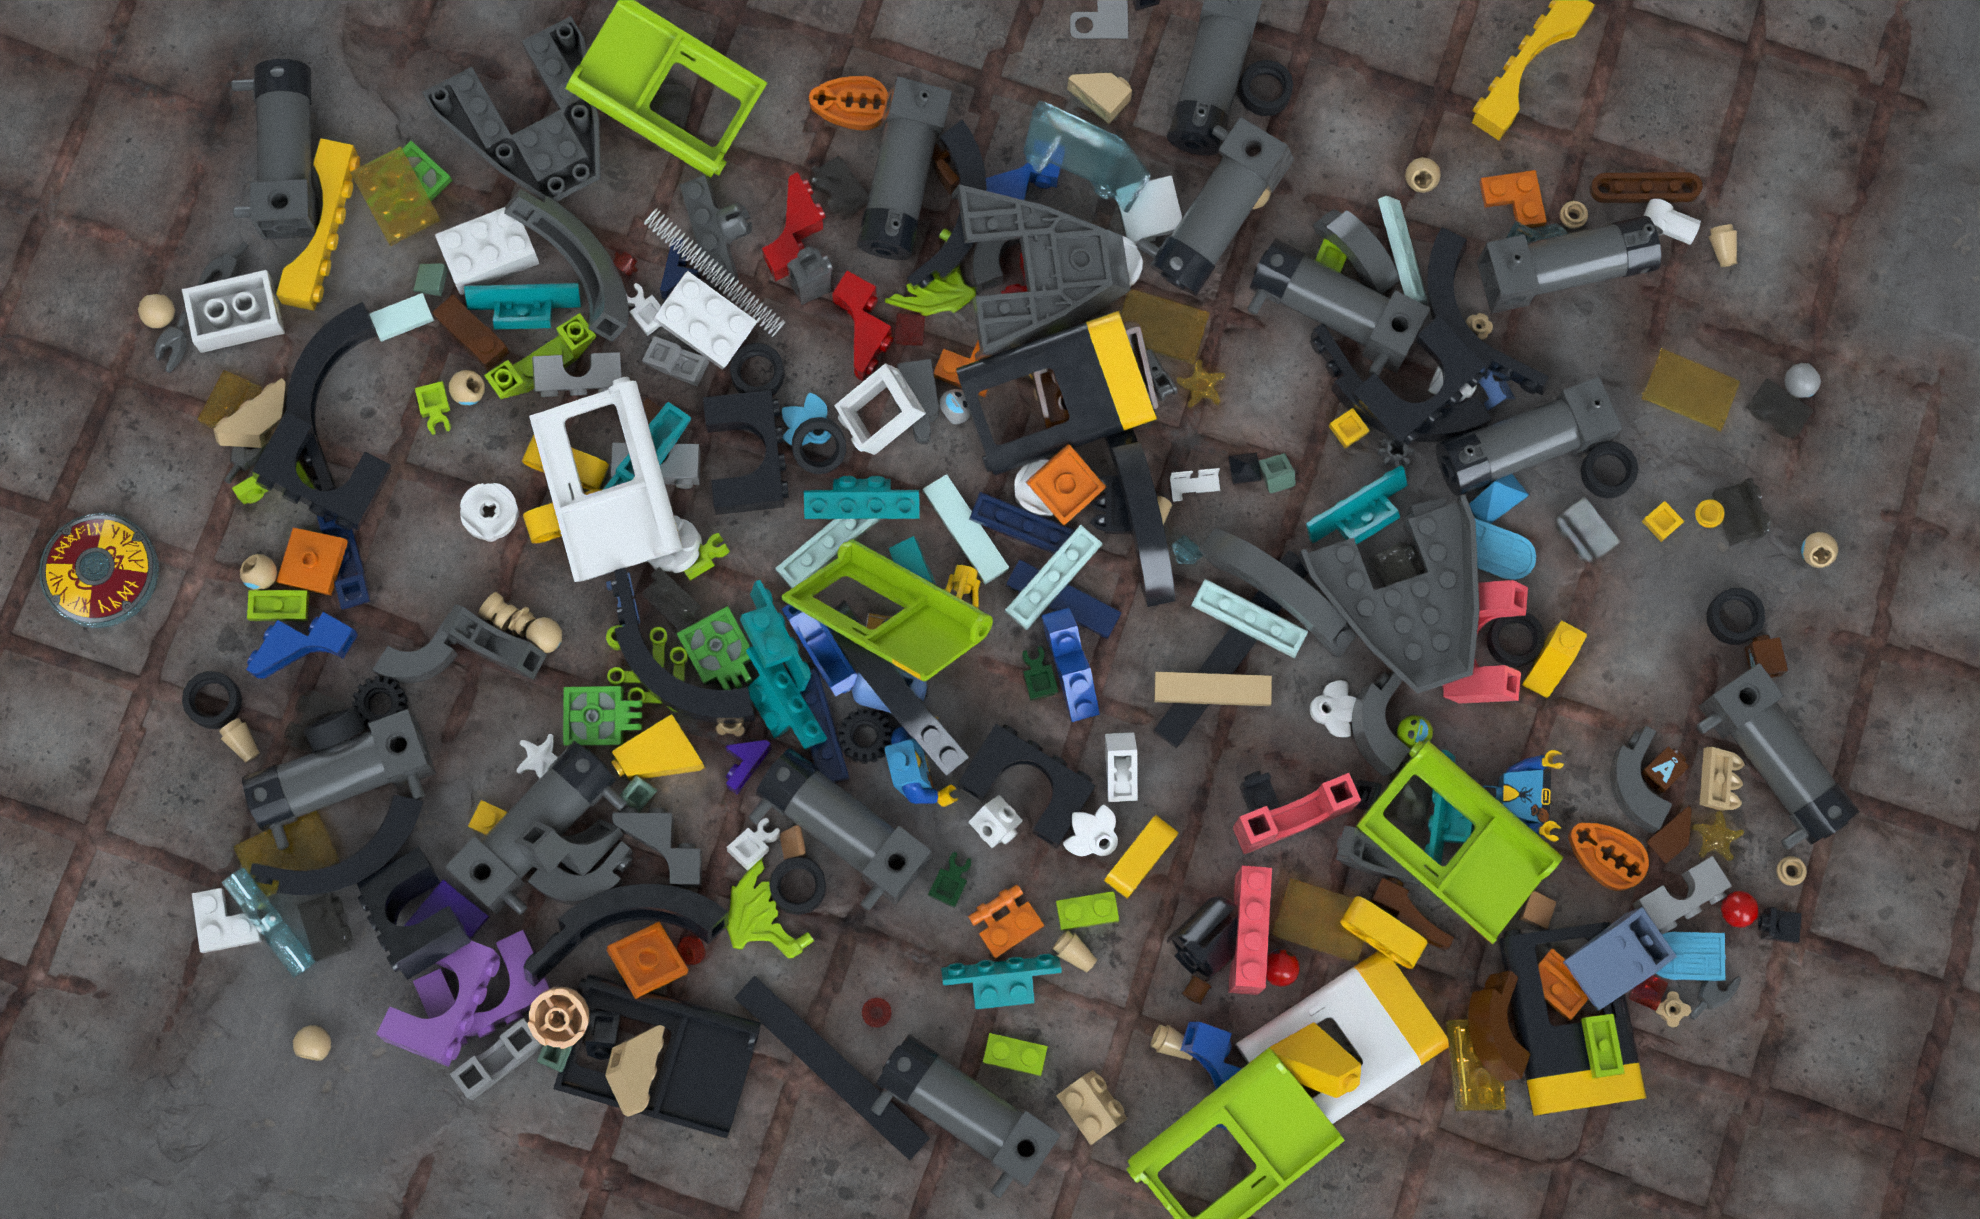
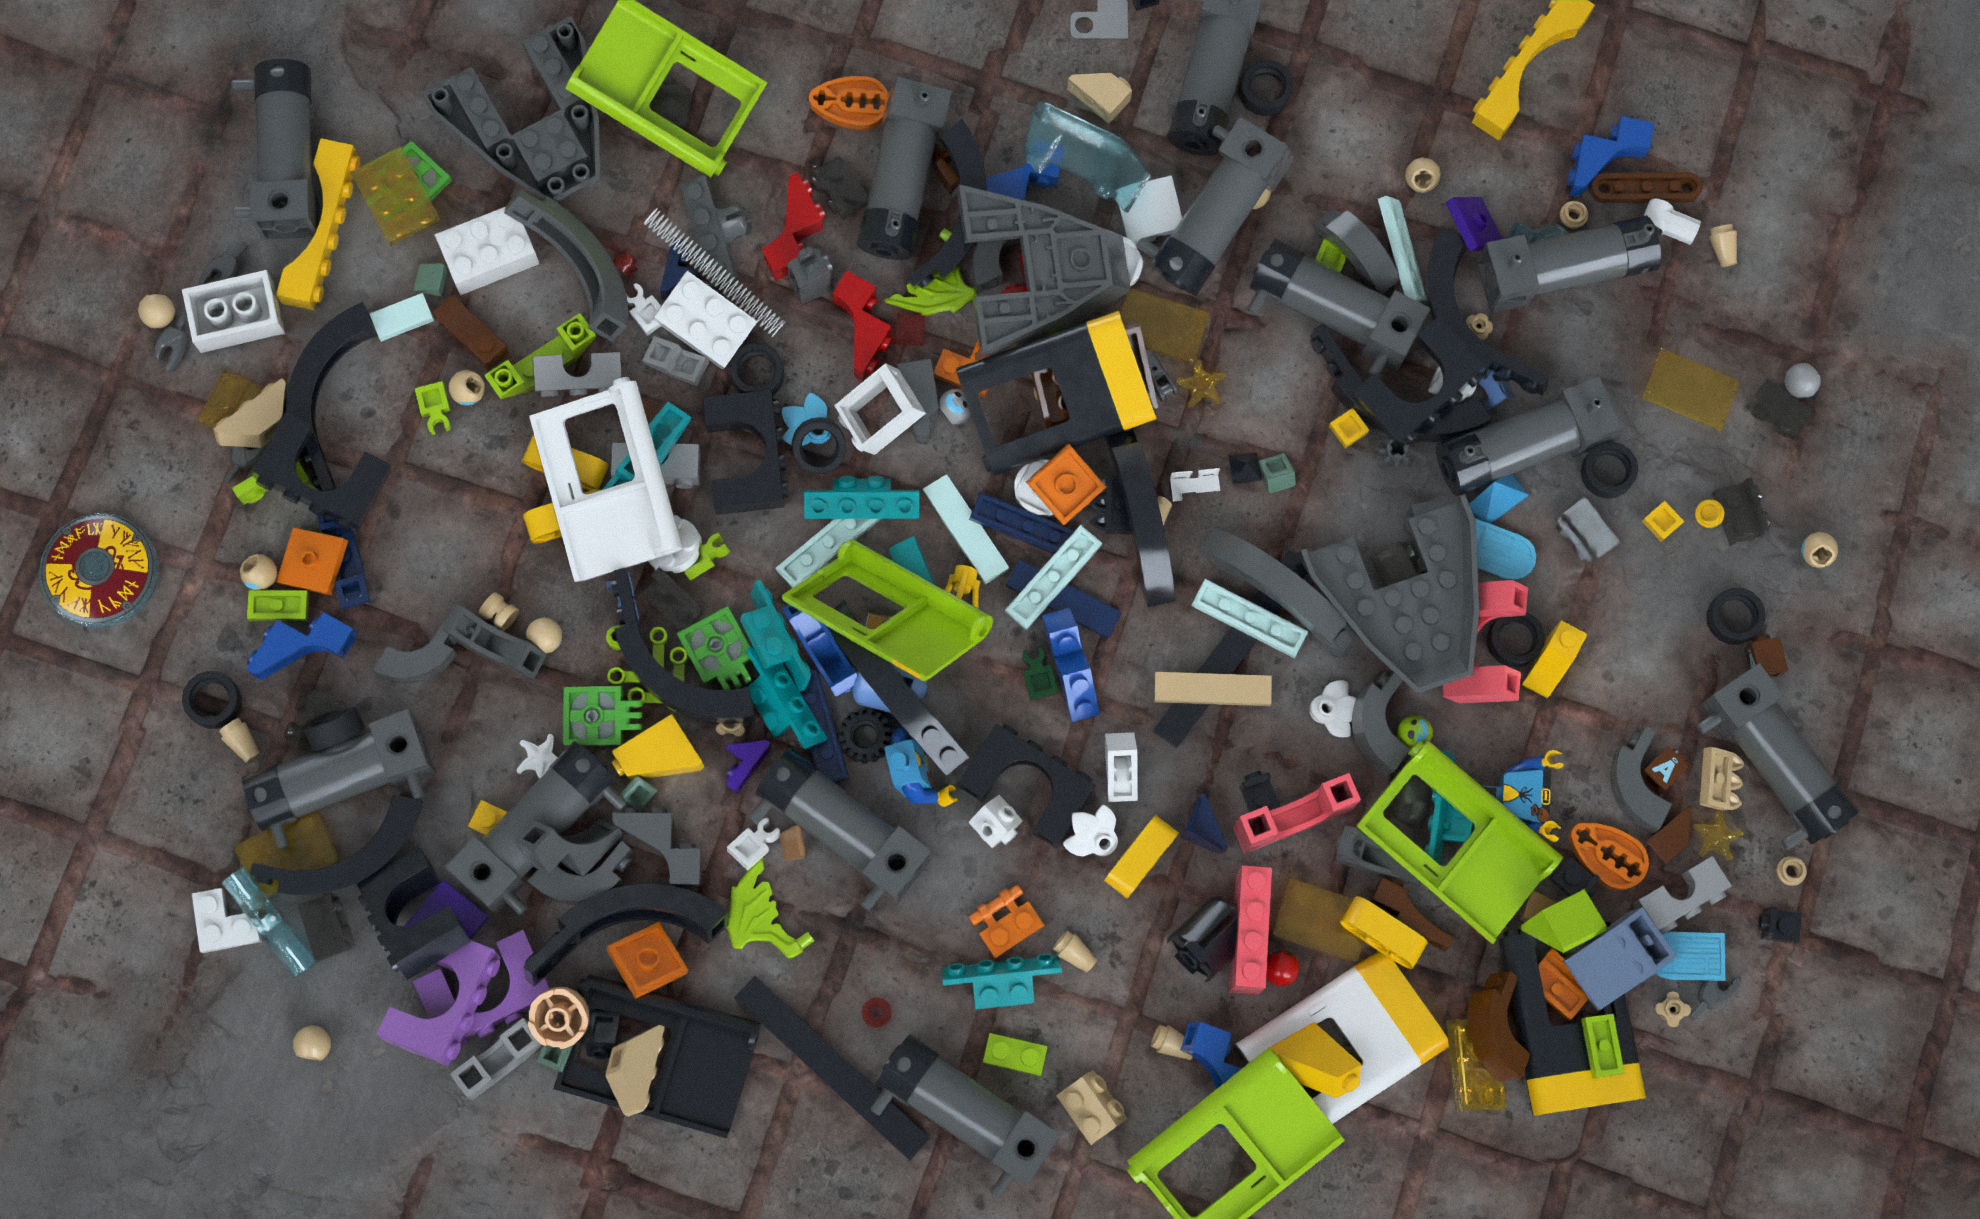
(374, 687): black tyre -> none
(489, 495): white plate -> none
(520, 621): tan plate -> none
(522, 305): teal bracket -> none
(691, 950): clear red plate -> none
(794, 863): black tyre -> none
(948, 884): dark green plate -> none
(1087, 911): lime plate -> none
(1186, 551): clear light blue slope -> none
(1196, 990): reddish brown axle -> none
(1203, 827): none -> dark blue slope
(1363, 511): teal bracket -> none
(1368, 794): black slope -> none
(1473, 221): none -> dark purple plate
(1517, 189): orange plate -> none
(1566, 923): none -> lime slope
(1573, 878): none -> black bracket
(1592, 154): none -> blue arch
(1649, 992): clear red plate -> none
(1739, 909): red piece -> none

